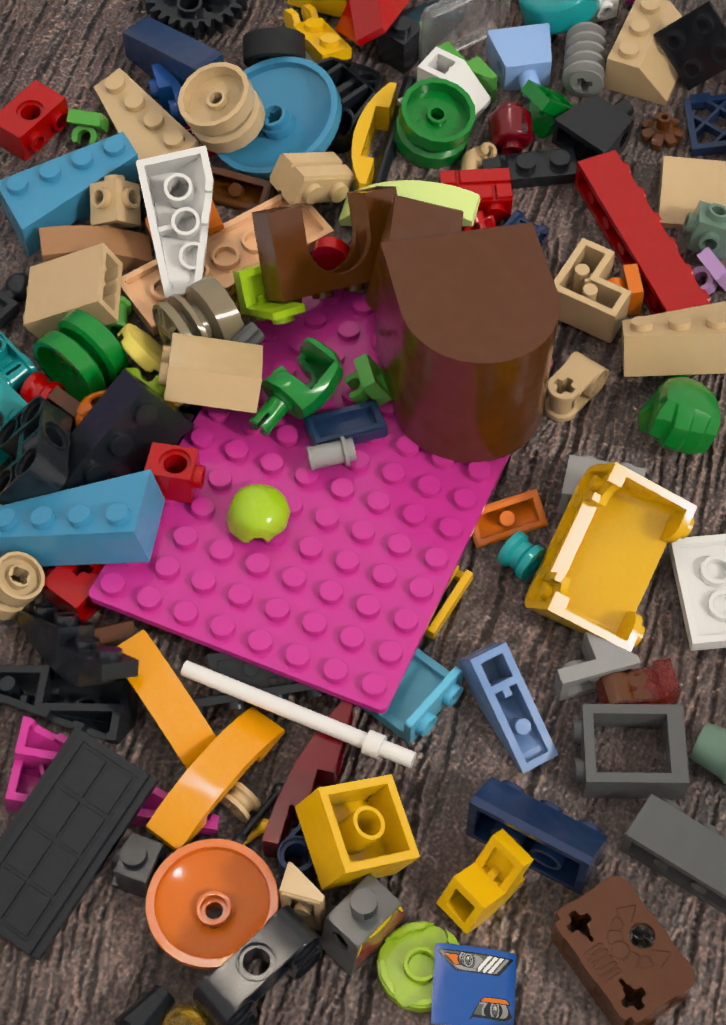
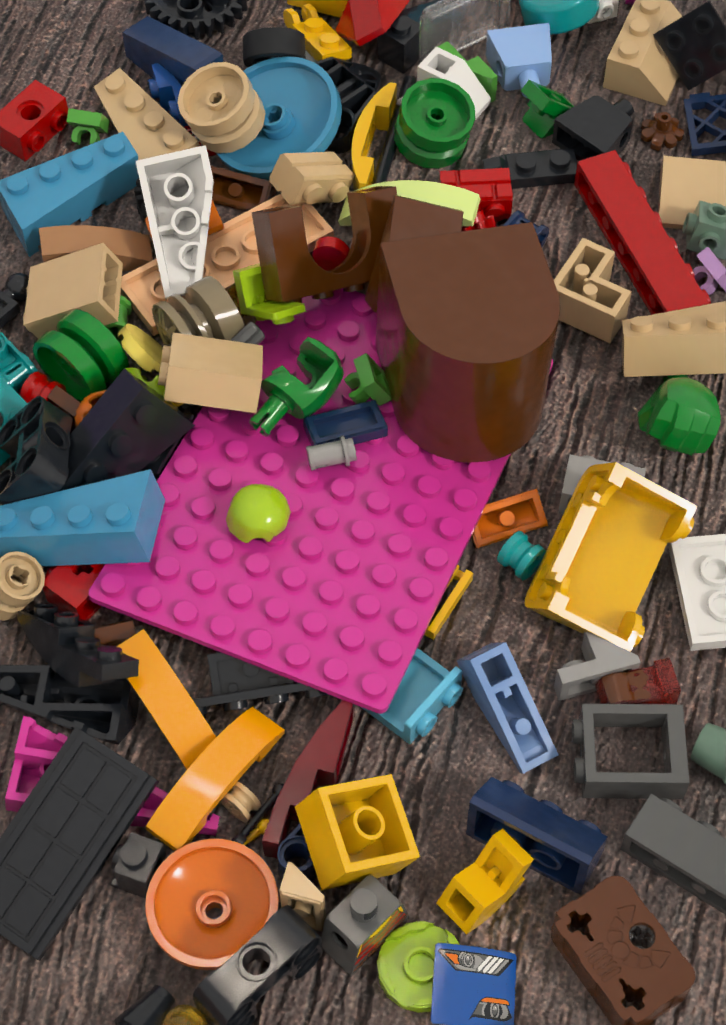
(115, 203): tan brick -> none
(176, 470): red brick -> none
(371, 743): white bar -> none
(473, 158): tan arm -> none
(510, 128): dark red head -> none
(573, 387): tan piece -> none
(584, 60): light grey piece -> none
(631, 281): orange tile -> none

